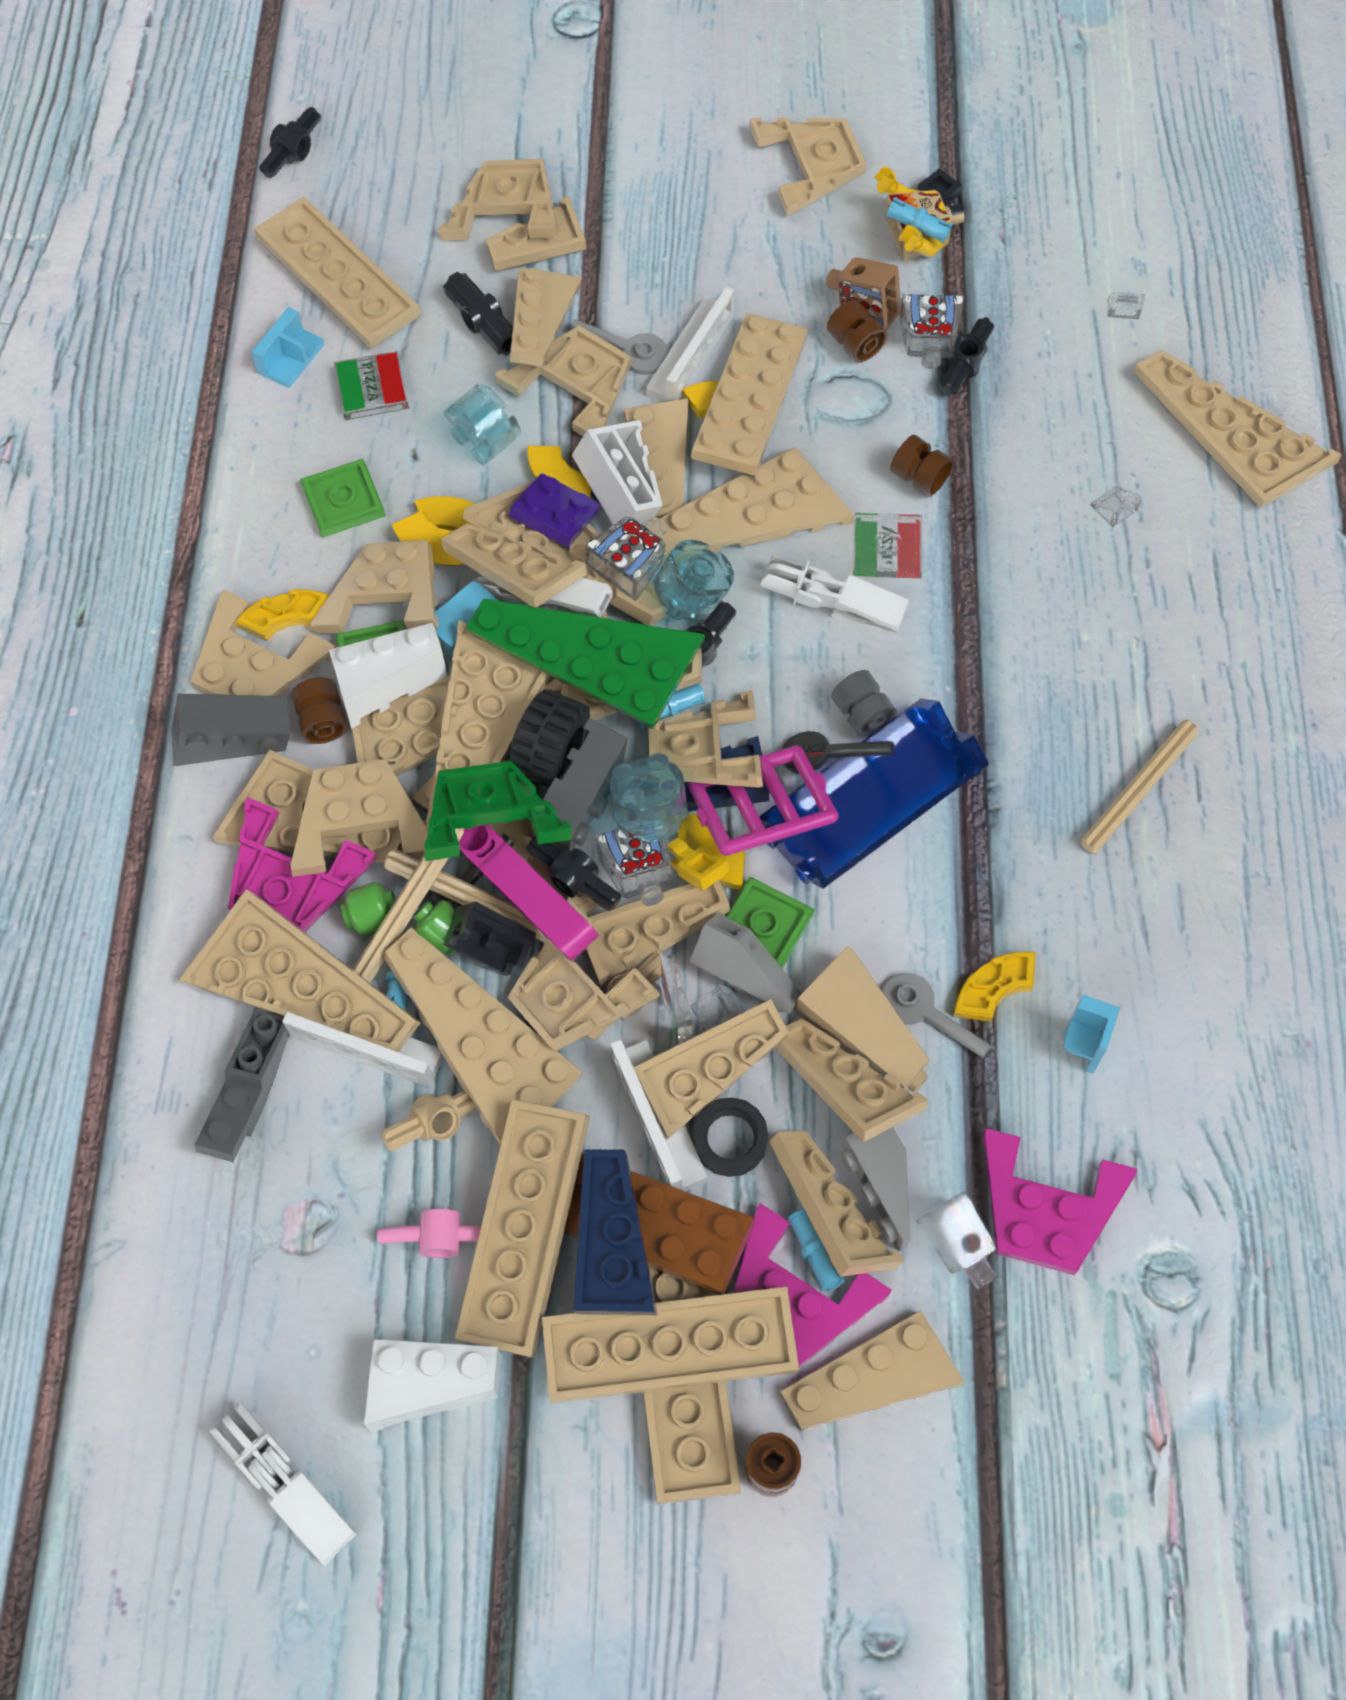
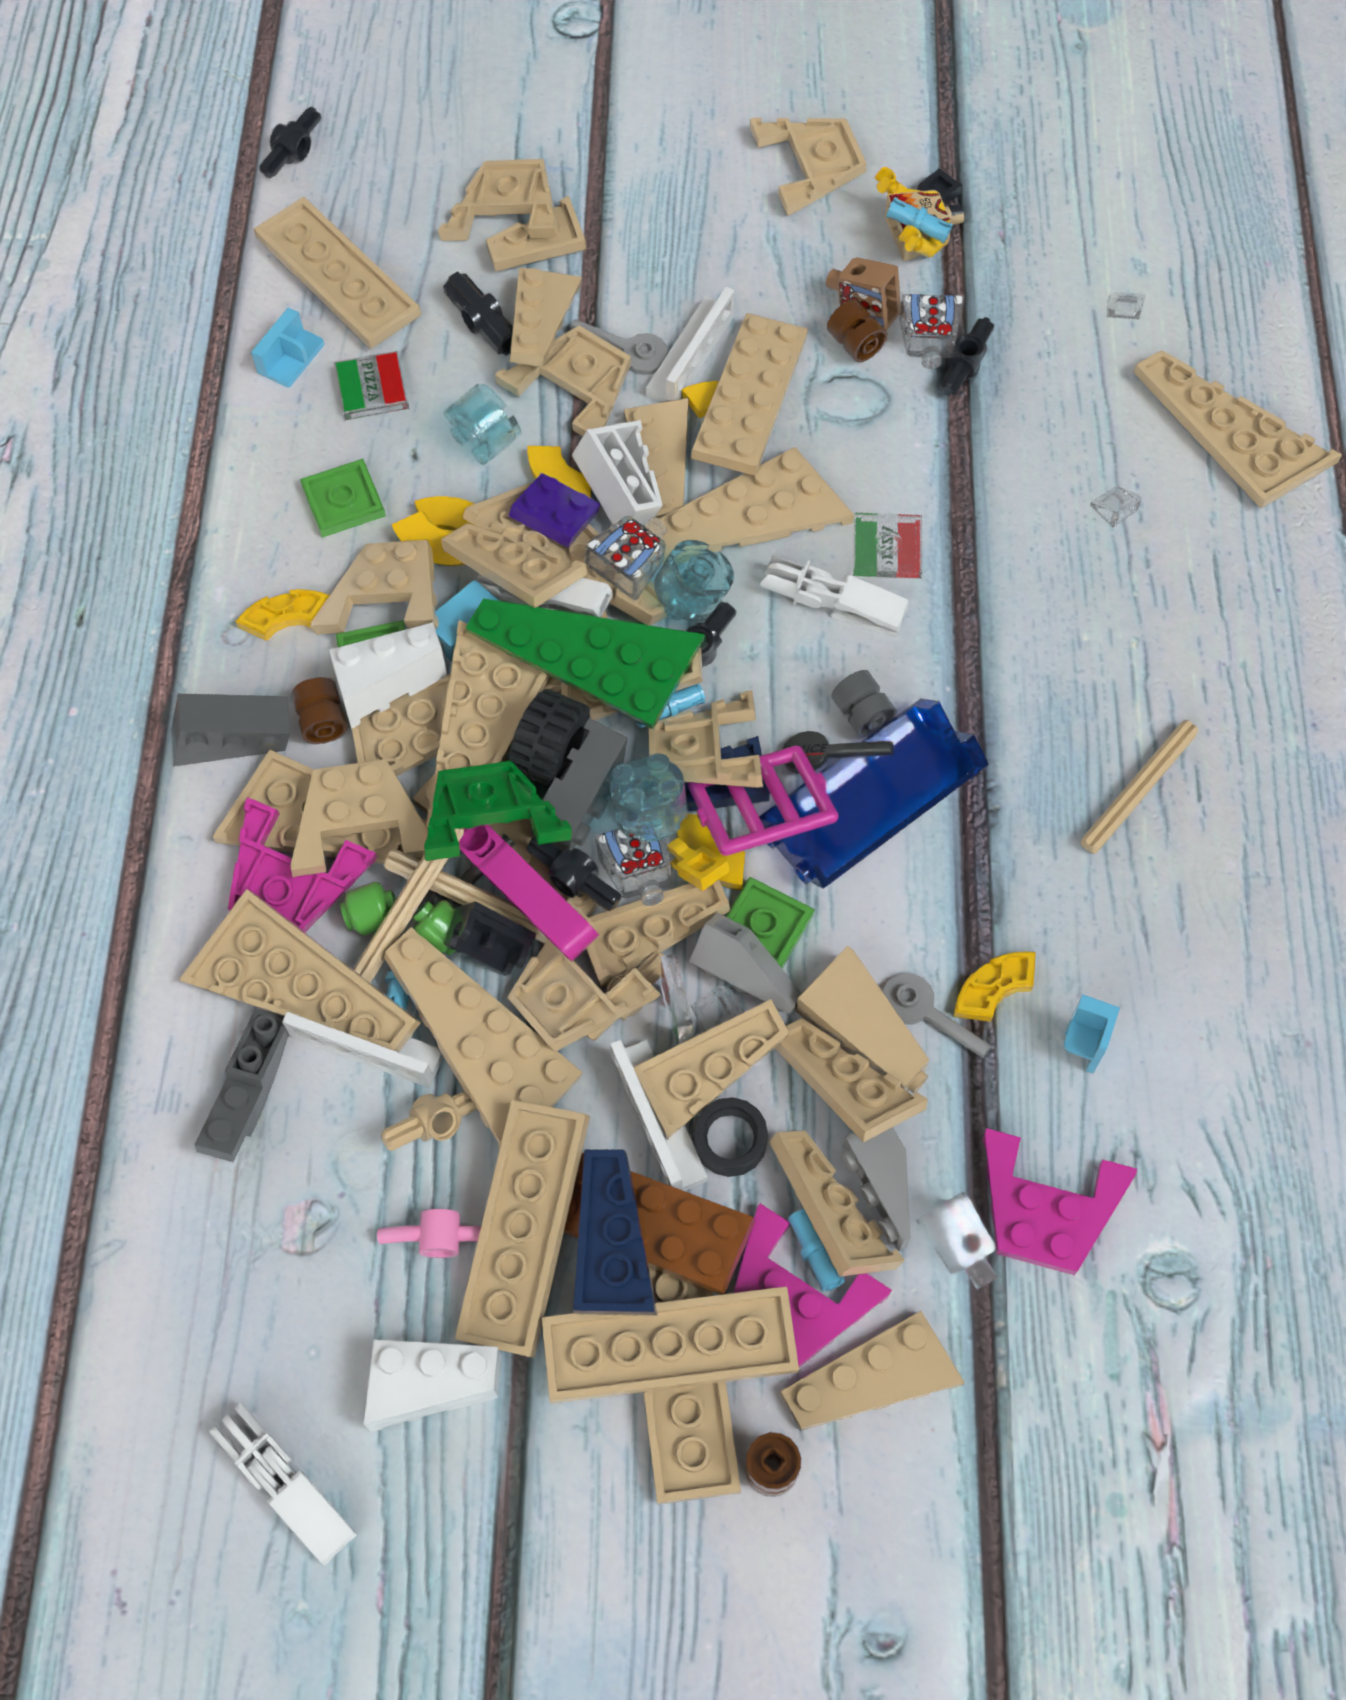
(242, 667): tan wing -> none
(925, 467): reddish brown wheel -> none

